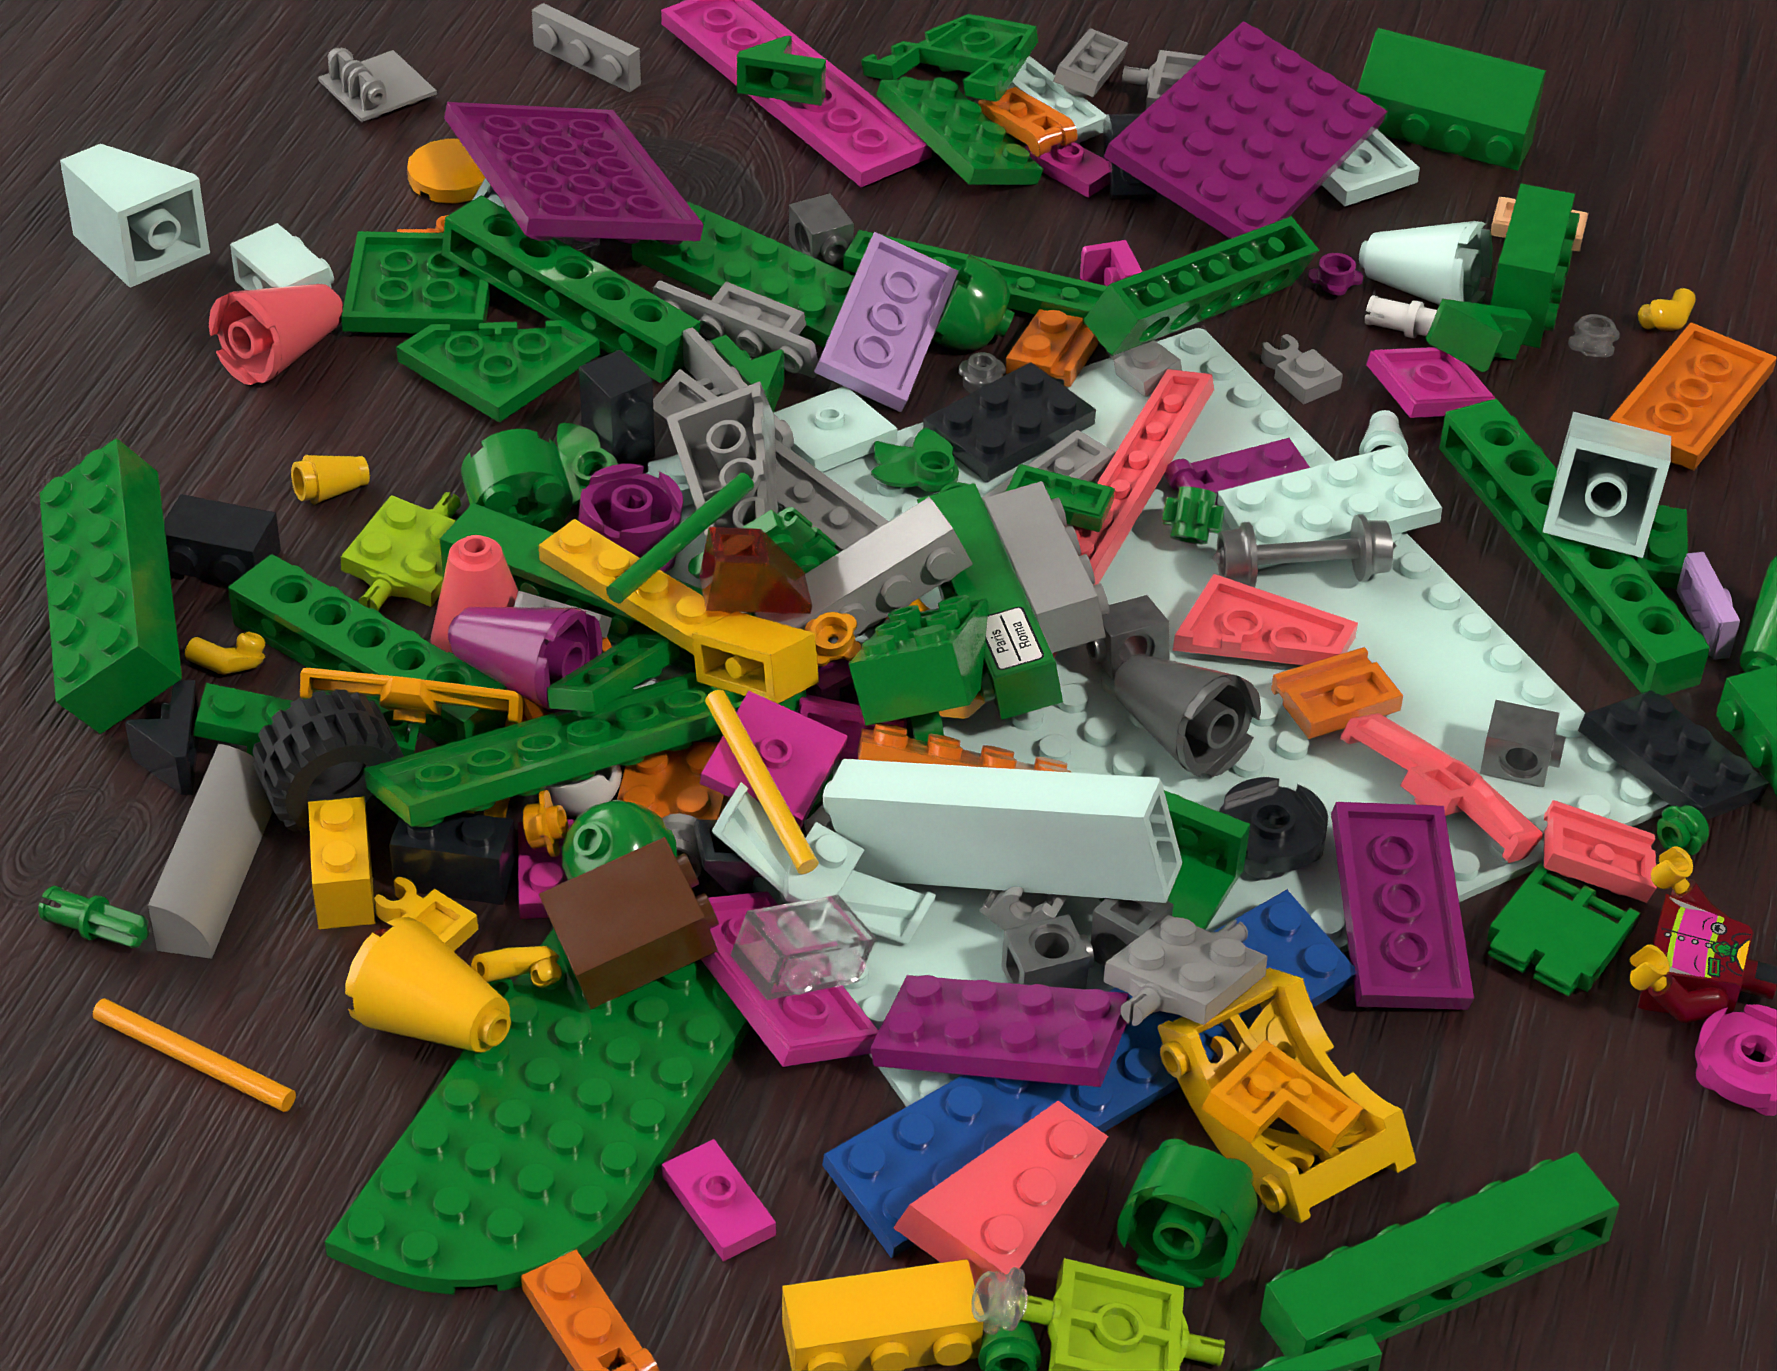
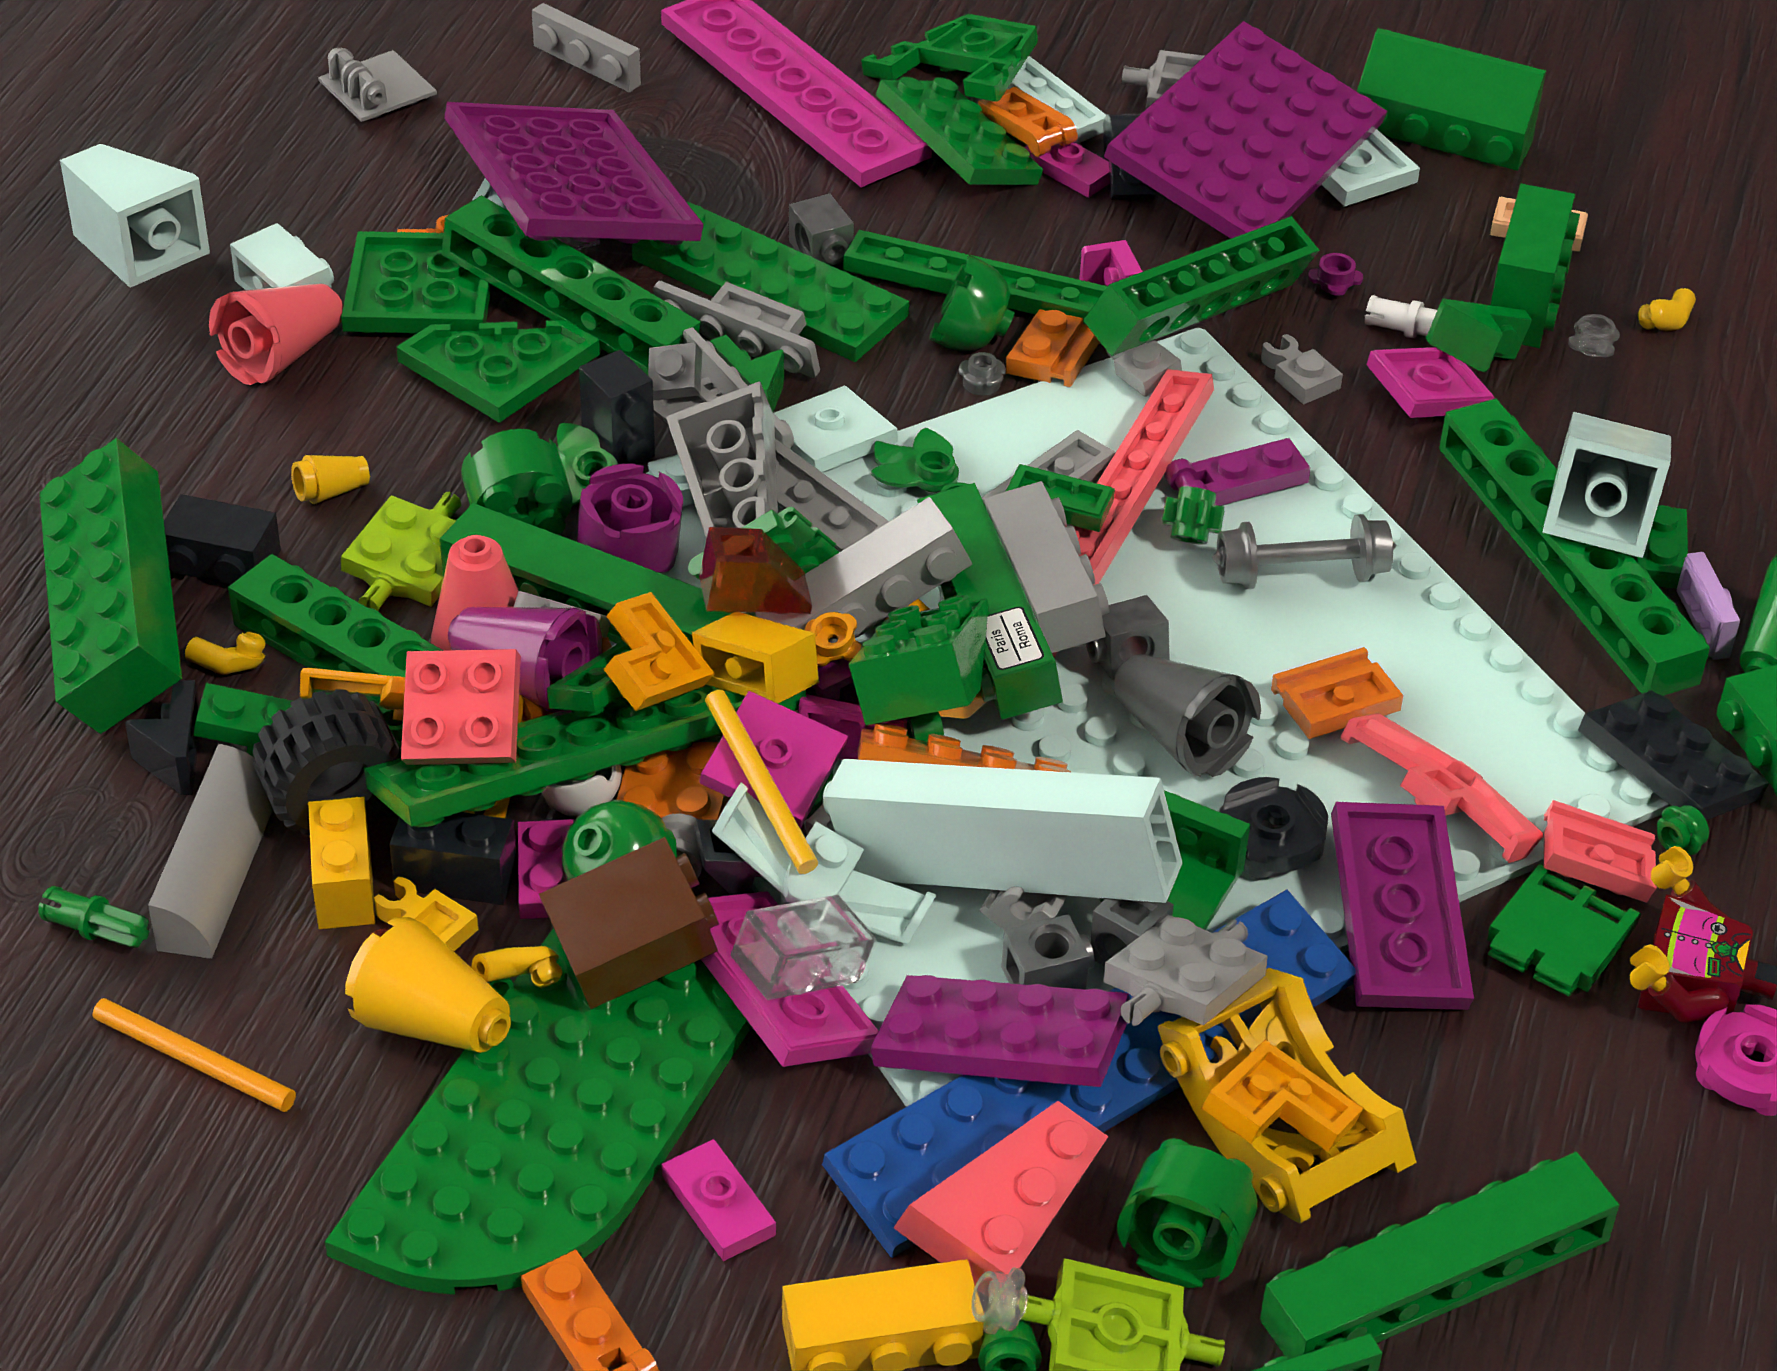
(444, 172): light orange tile -> none
(461, 707): none -> coral plate
(545, 824): light orange plate -> none
(658, 603): yellow plate -> none
(661, 655): none -> light orange plate
(675, 370): none -> flat silver plate
(679, 538): green bar -> none
(776, 73): green slope -> none
(886, 322): lavender plate -> none
(1010, 421): black plate -> none
(1090, 63): light grey plate -> none
(1261, 626): coral wing -> none
(1324, 499): light aqua plate -> none
(1383, 433): light aqua cone -> none
(1431, 260): light aqua cone -> none
(1522, 743): flat silver brick -> none
(1696, 391): orange plate -> none

